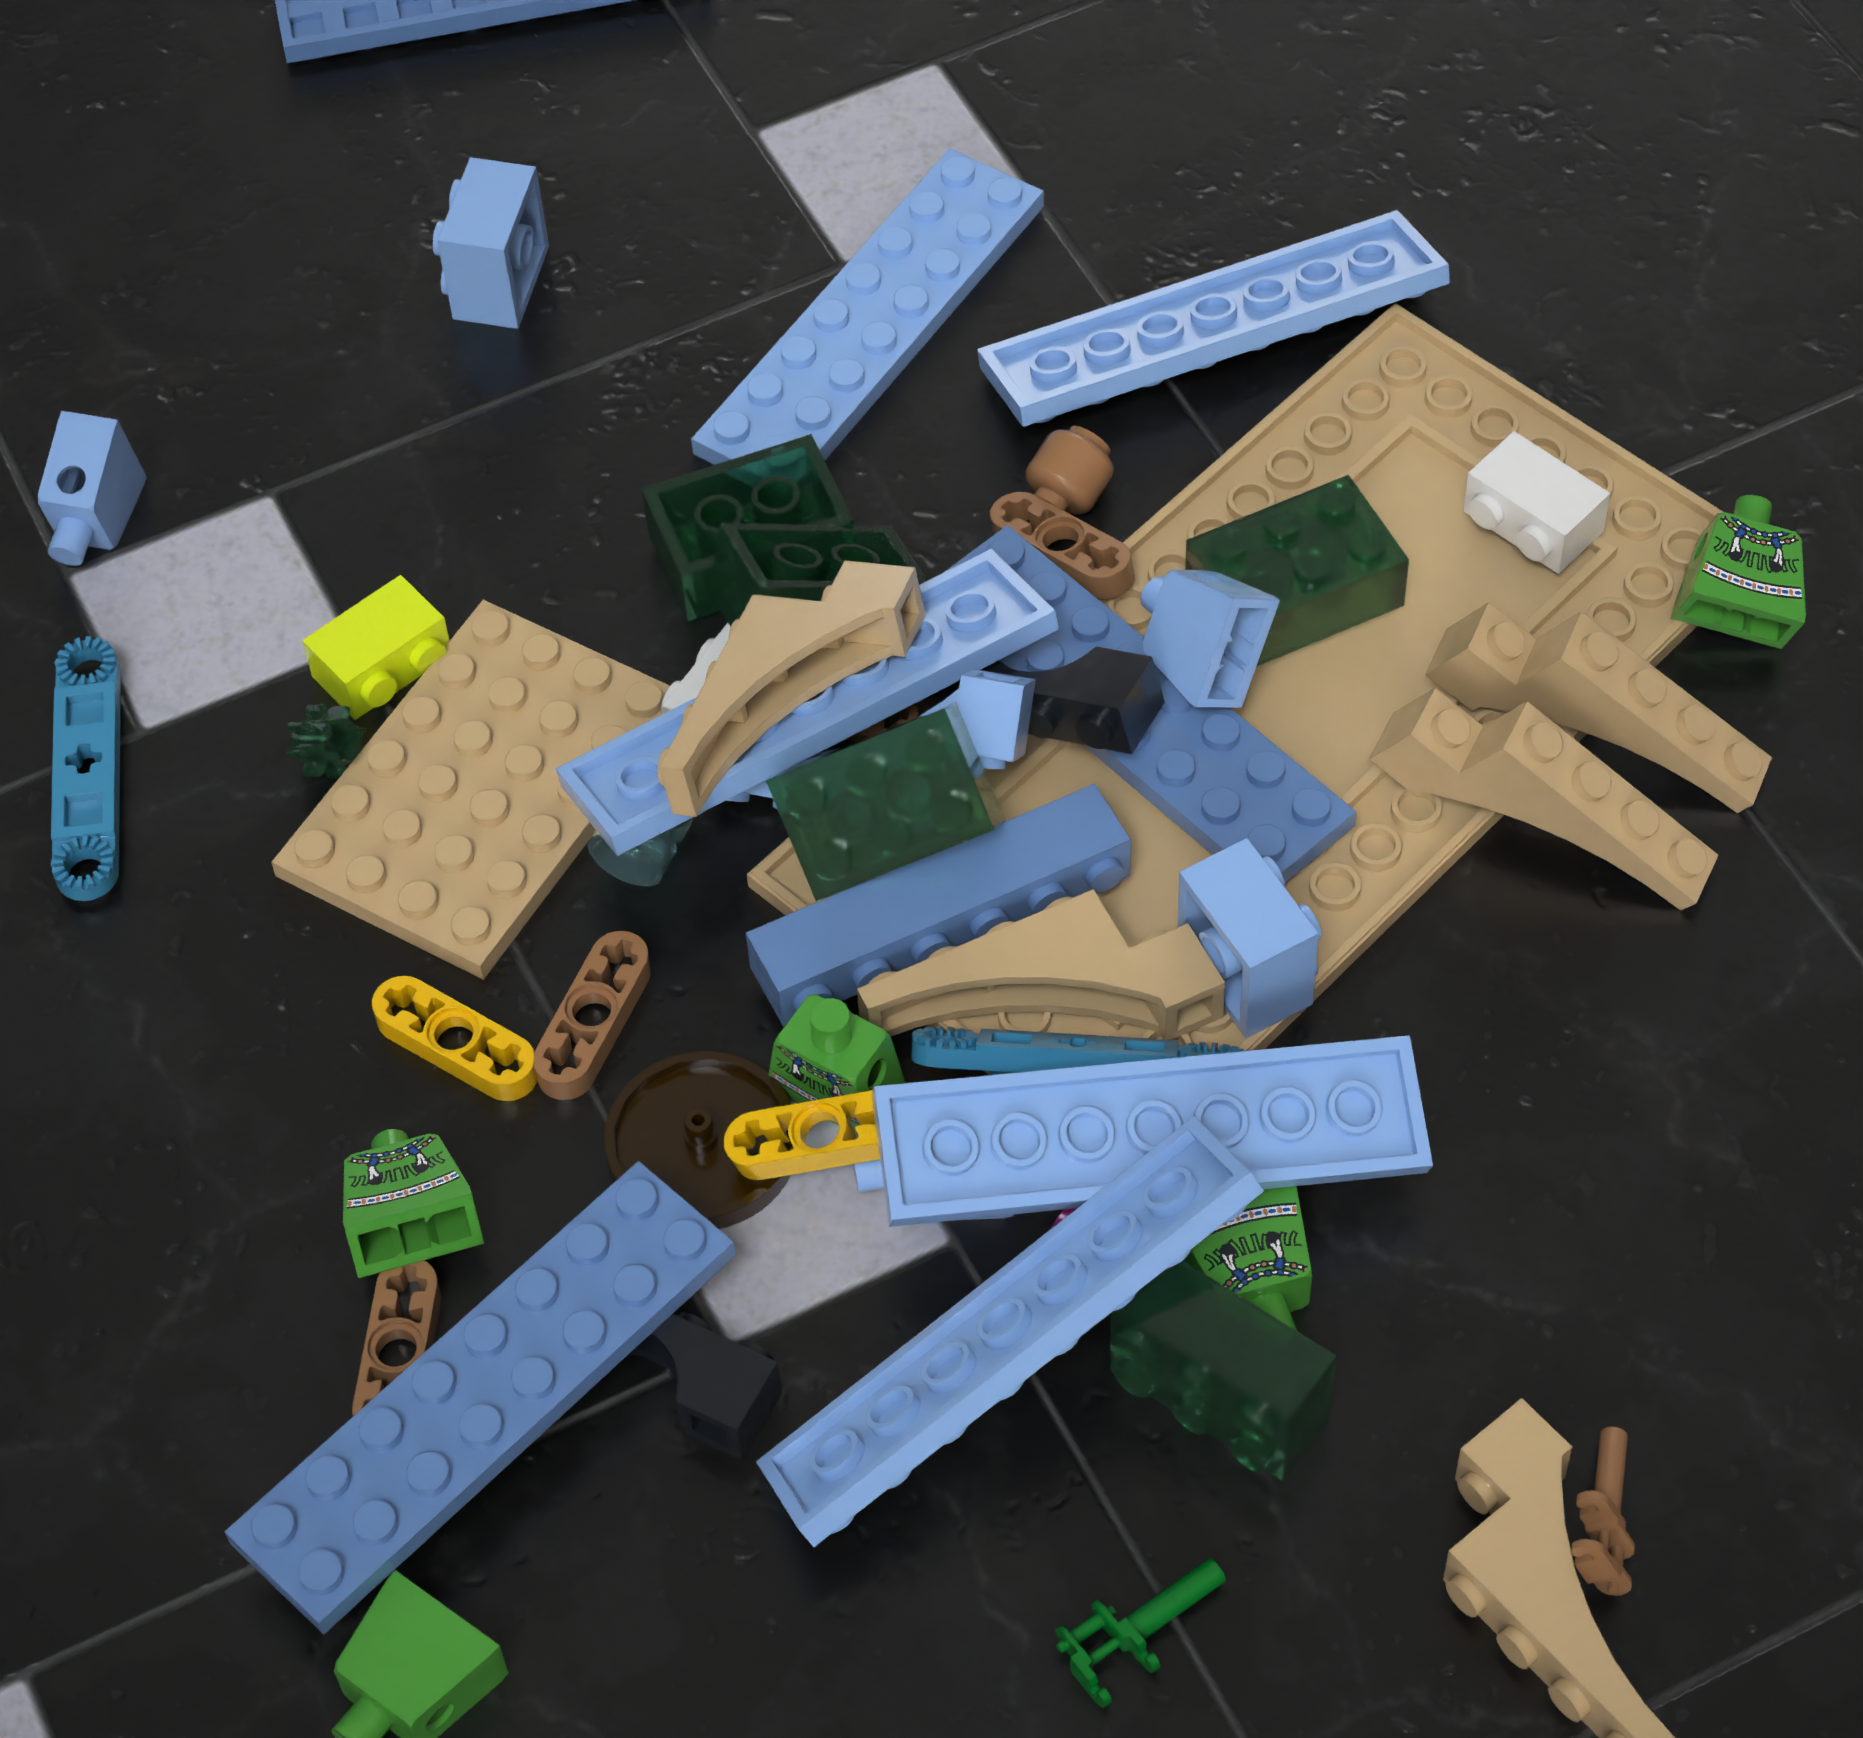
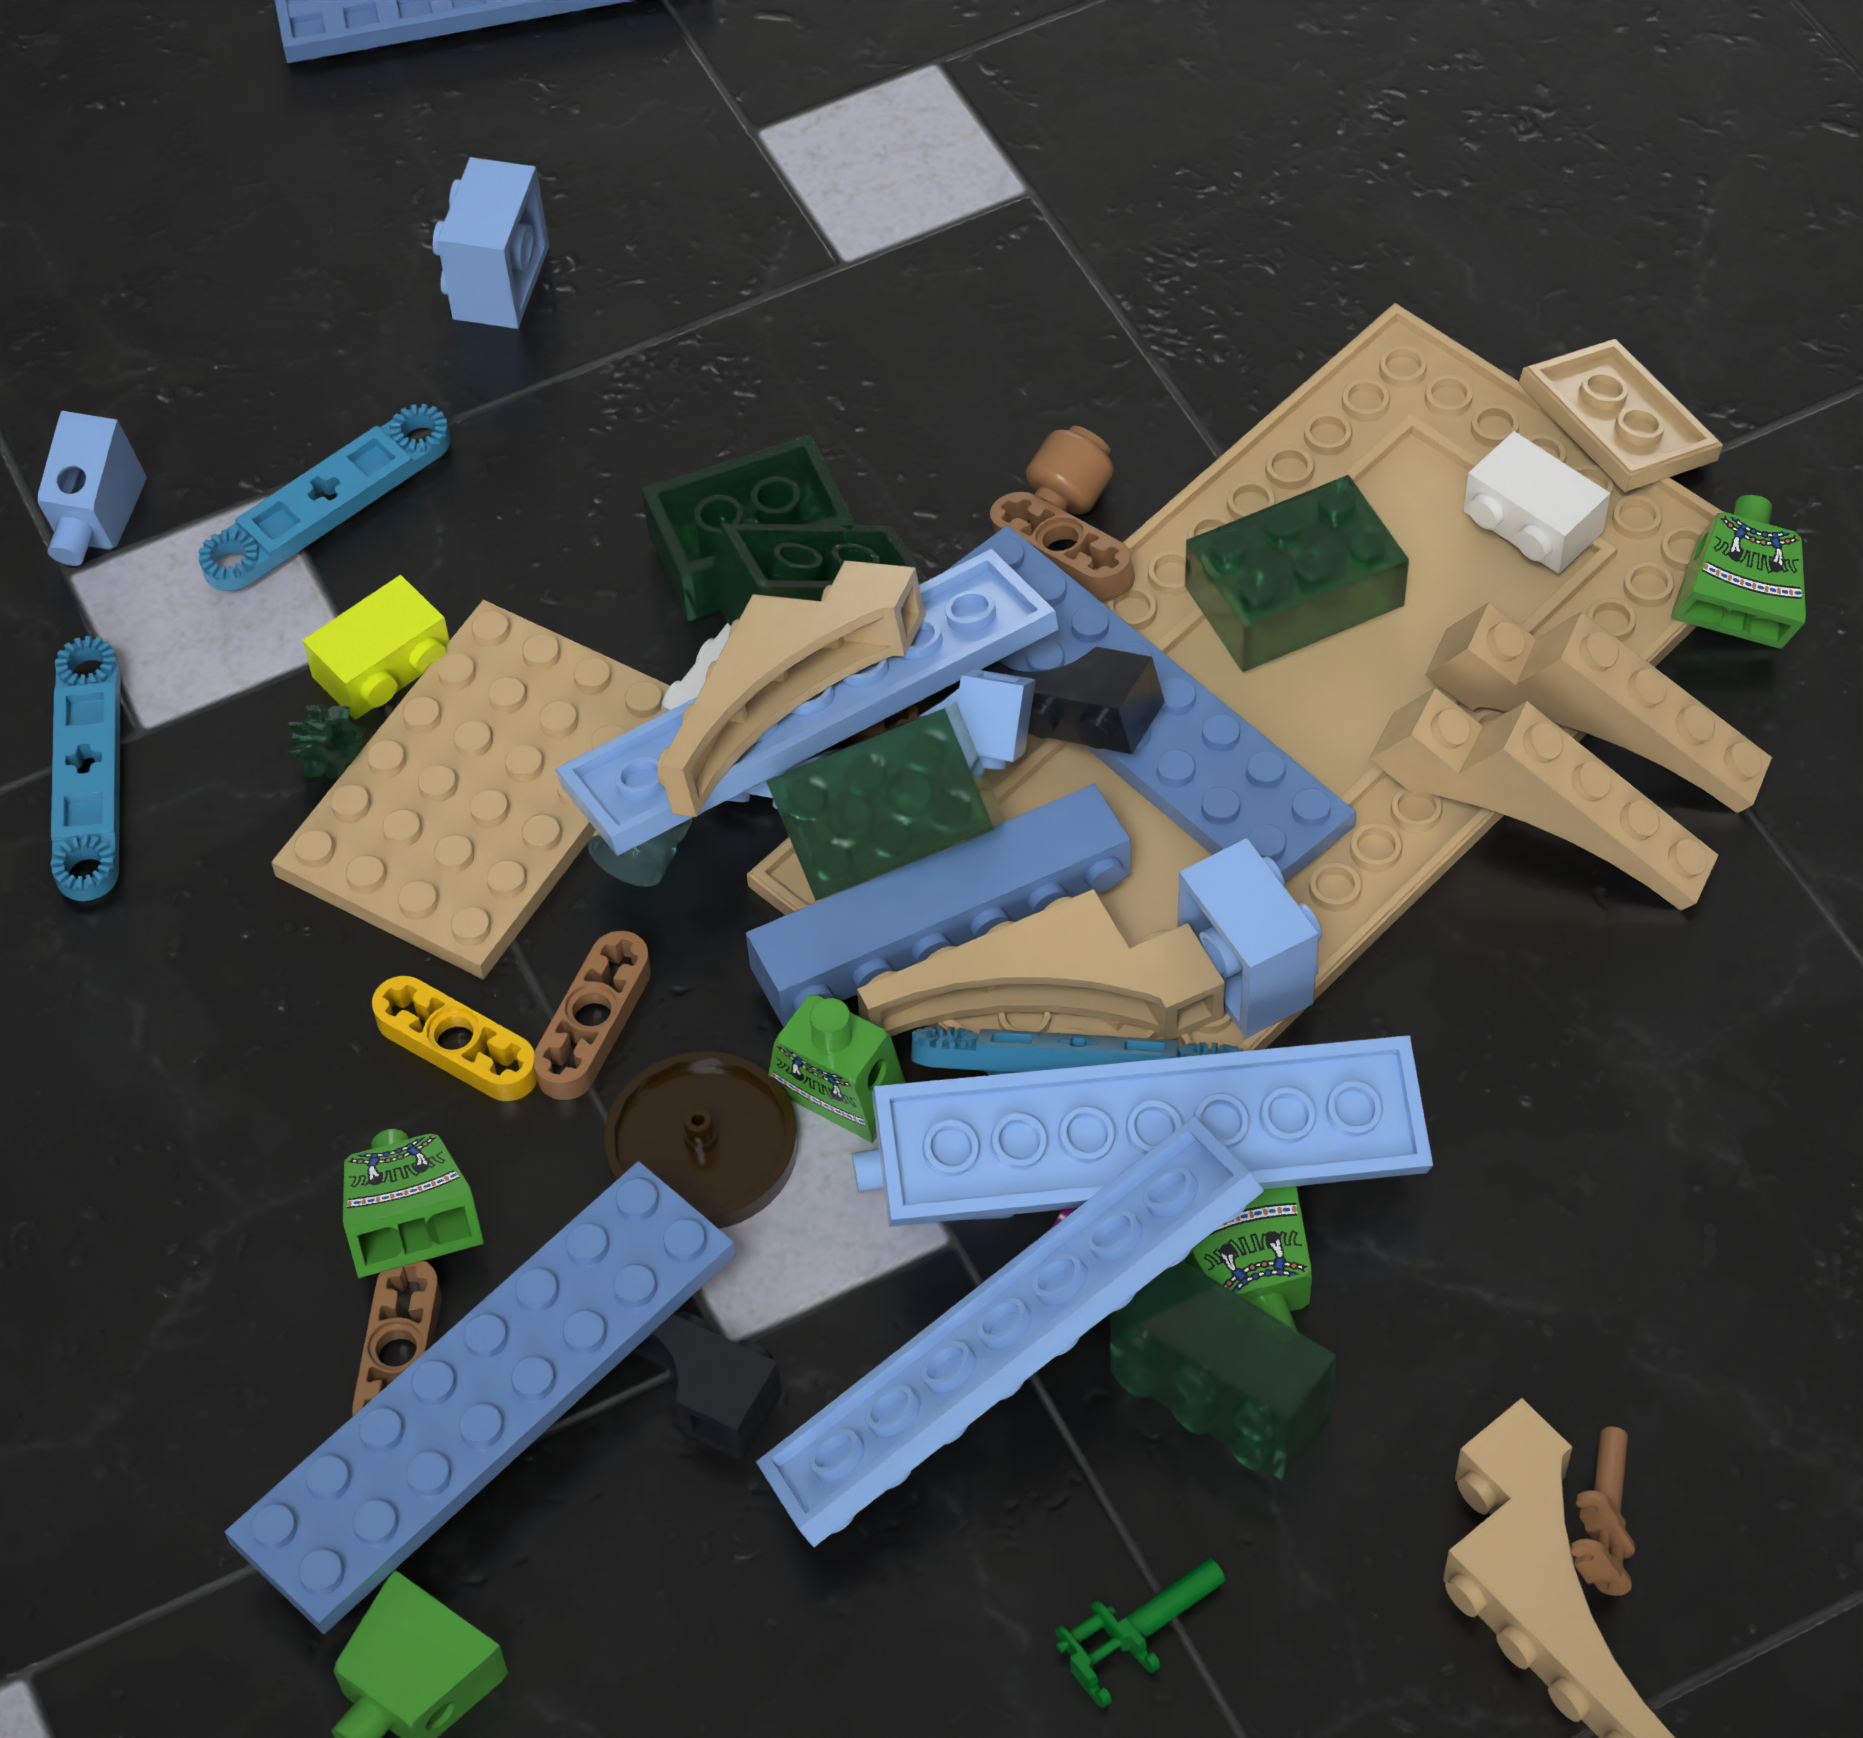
(295, 517): none -> dark azure piece
(798, 1120): yellow beam -> none
(875, 312): light blue plate -> none
(1206, 634): light blue torso -> none
(1212, 317): light blue plate -> none
(1620, 415): none -> tan tile

